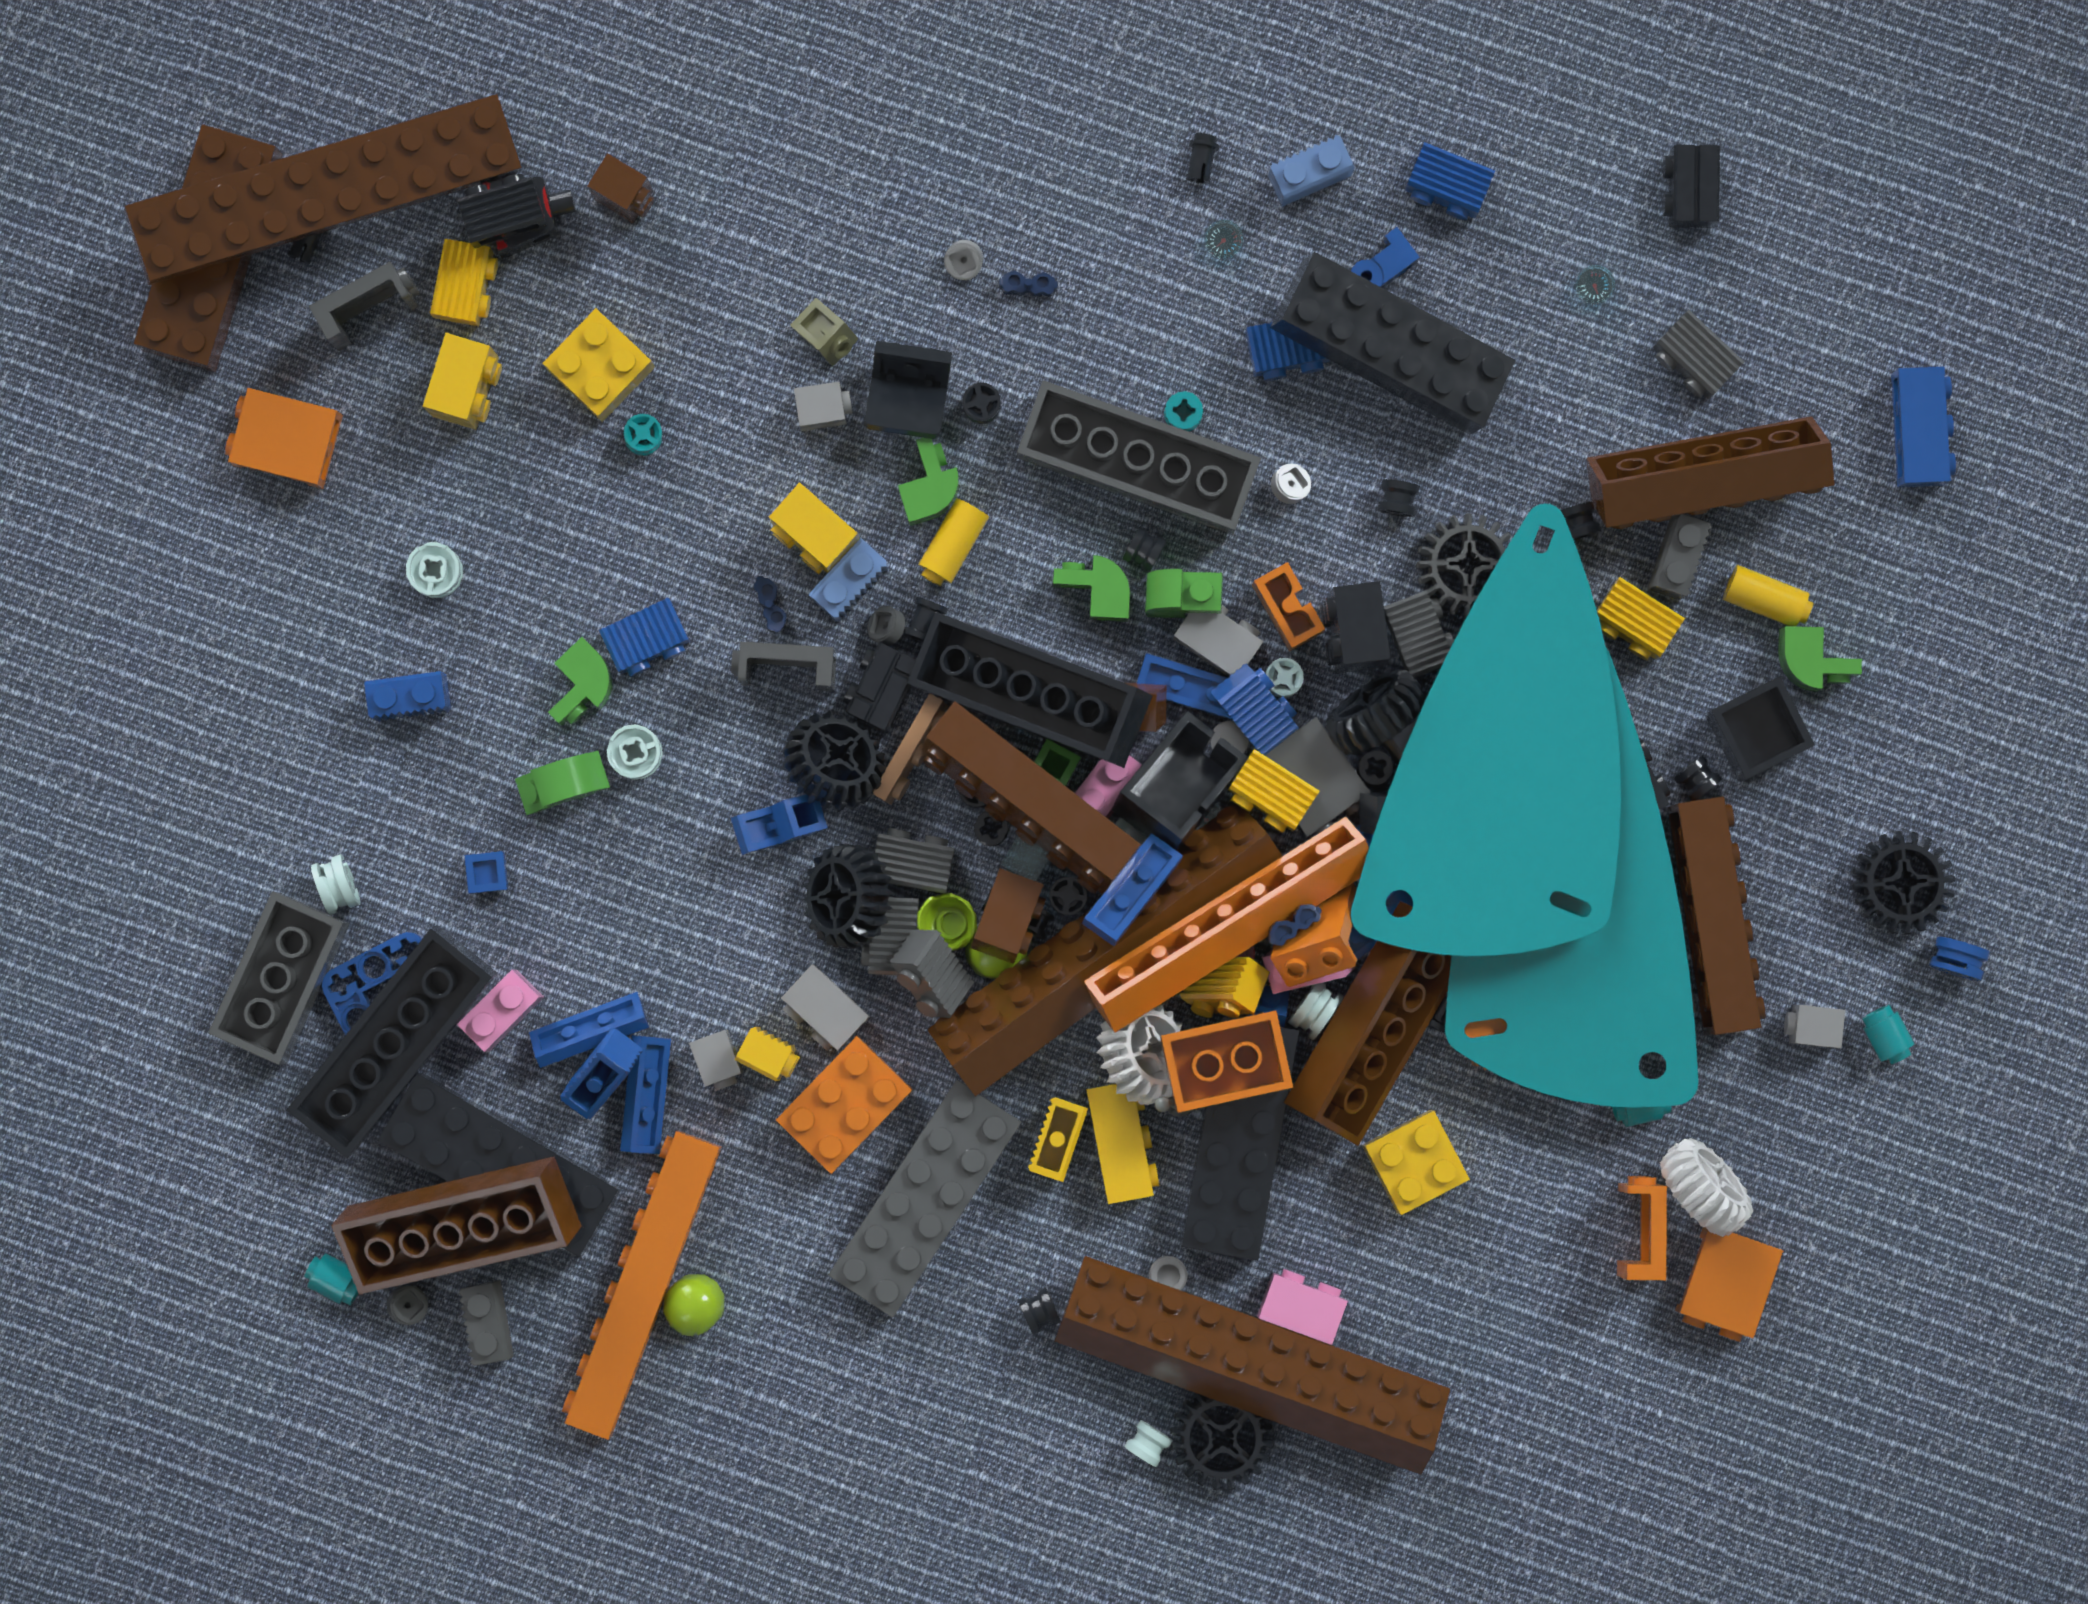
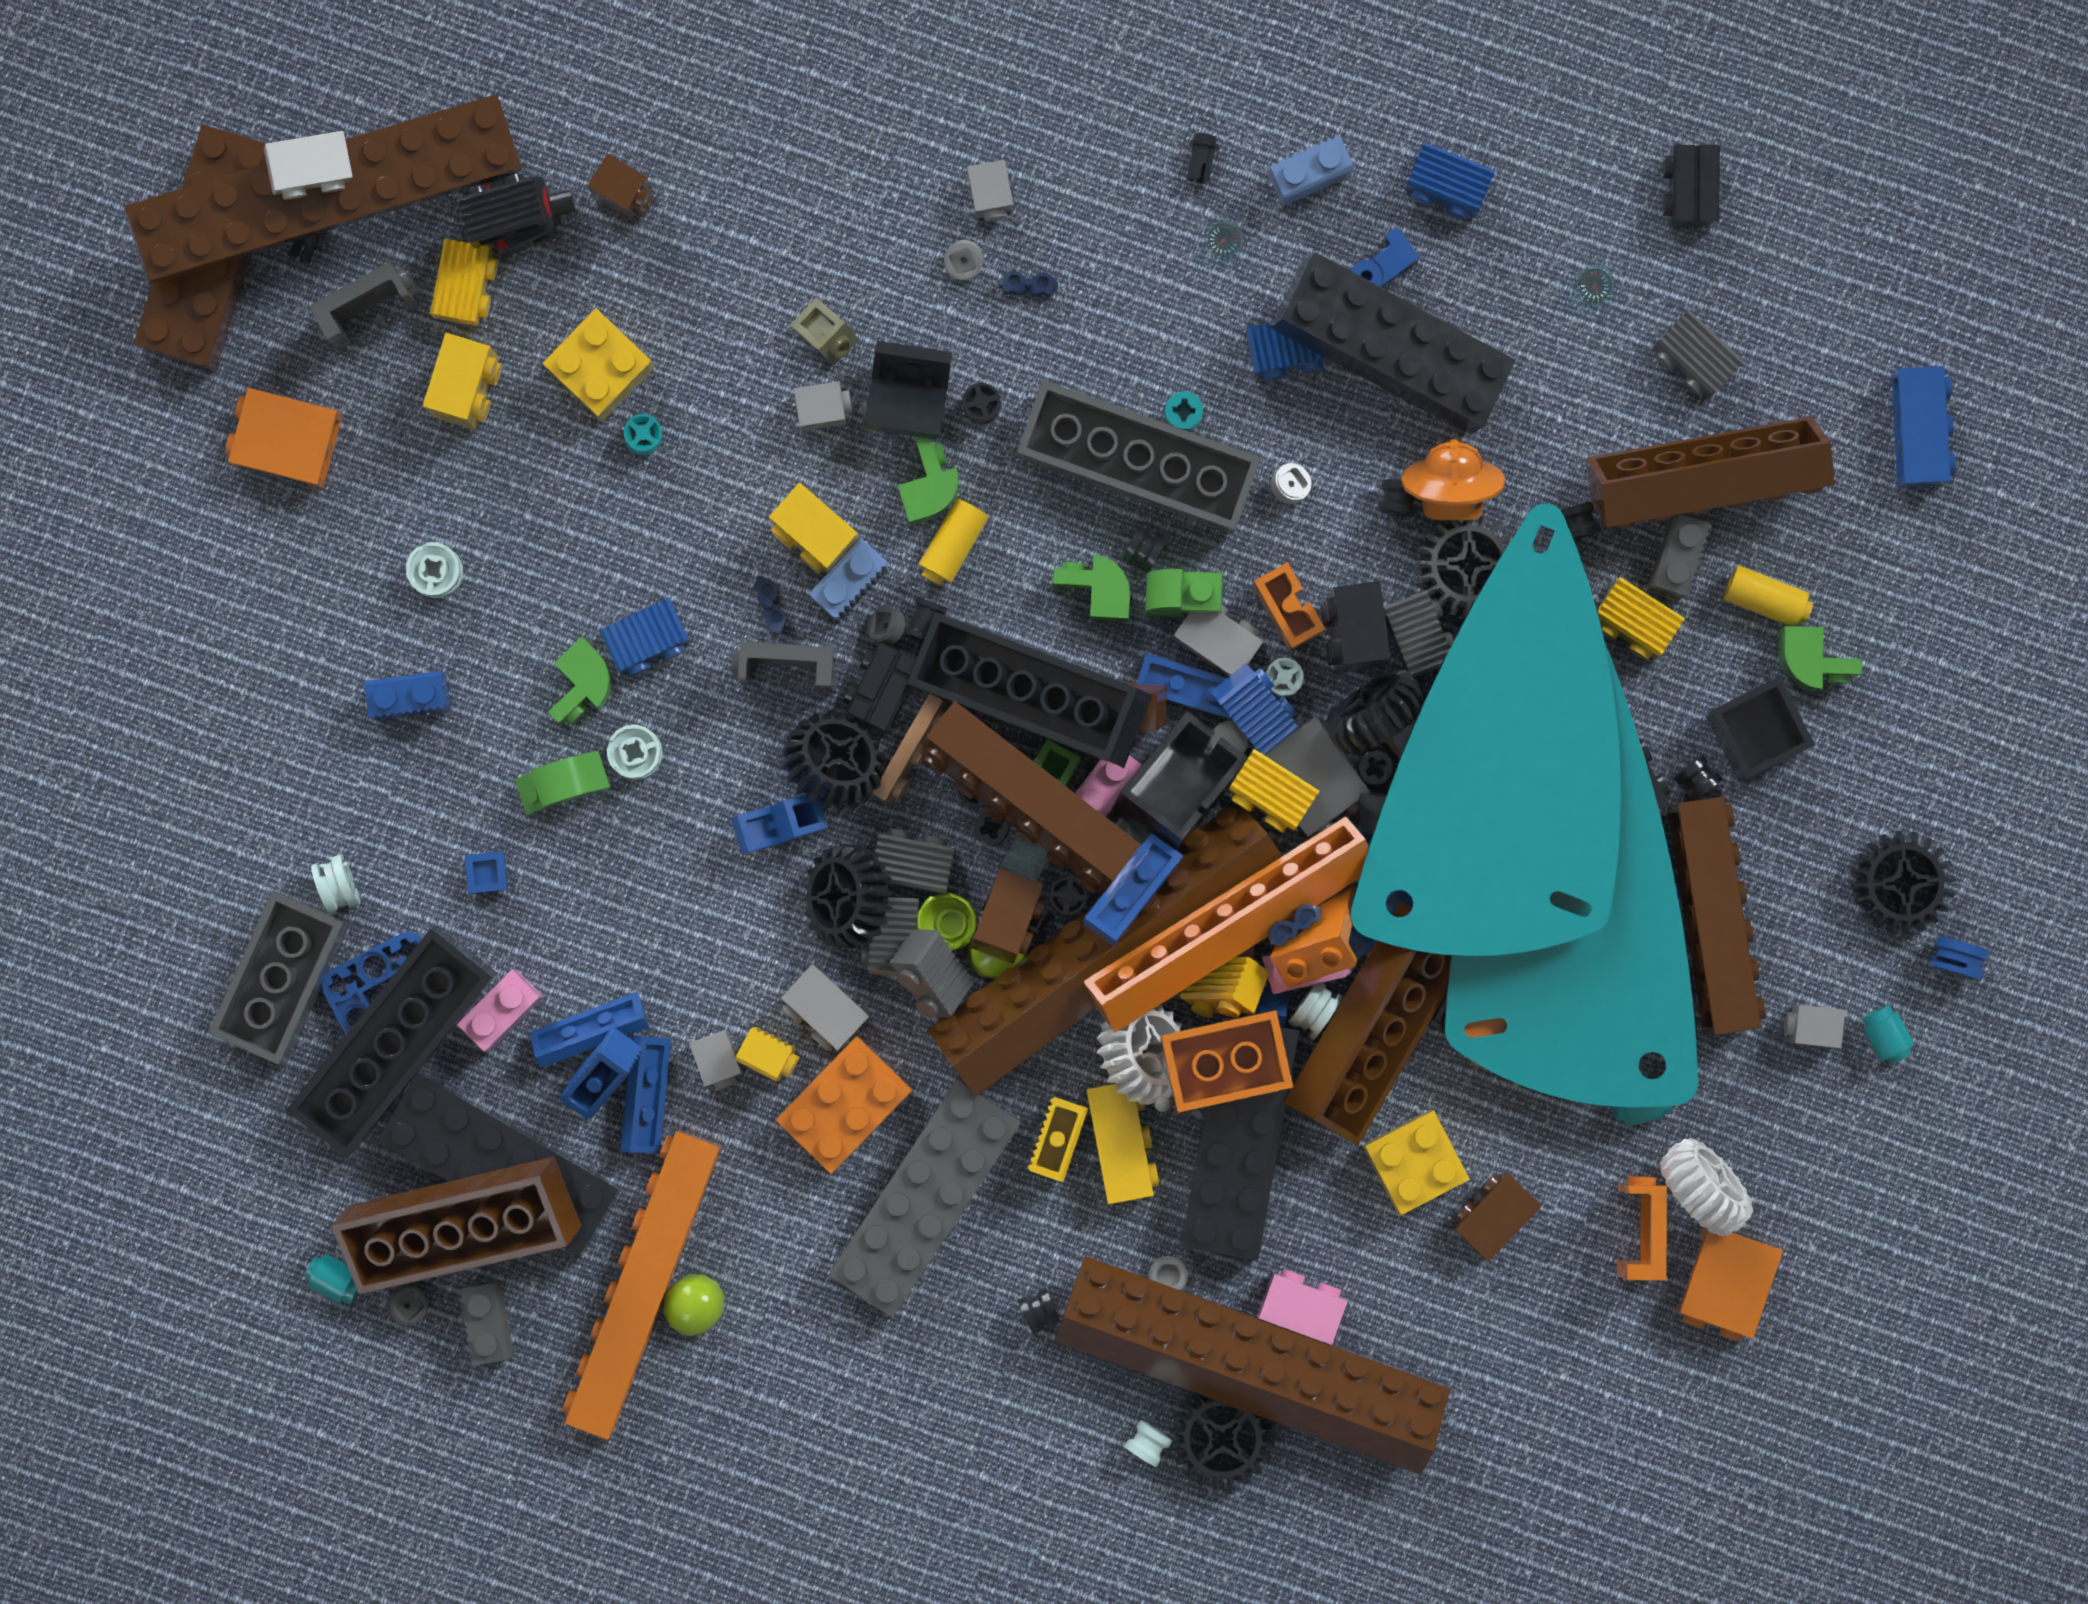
(308, 164): none -> white brick
(990, 190): none -> light grey brick
(1453, 481): none -> orange helmet
(1495, 1215): none -> reddish brown brick

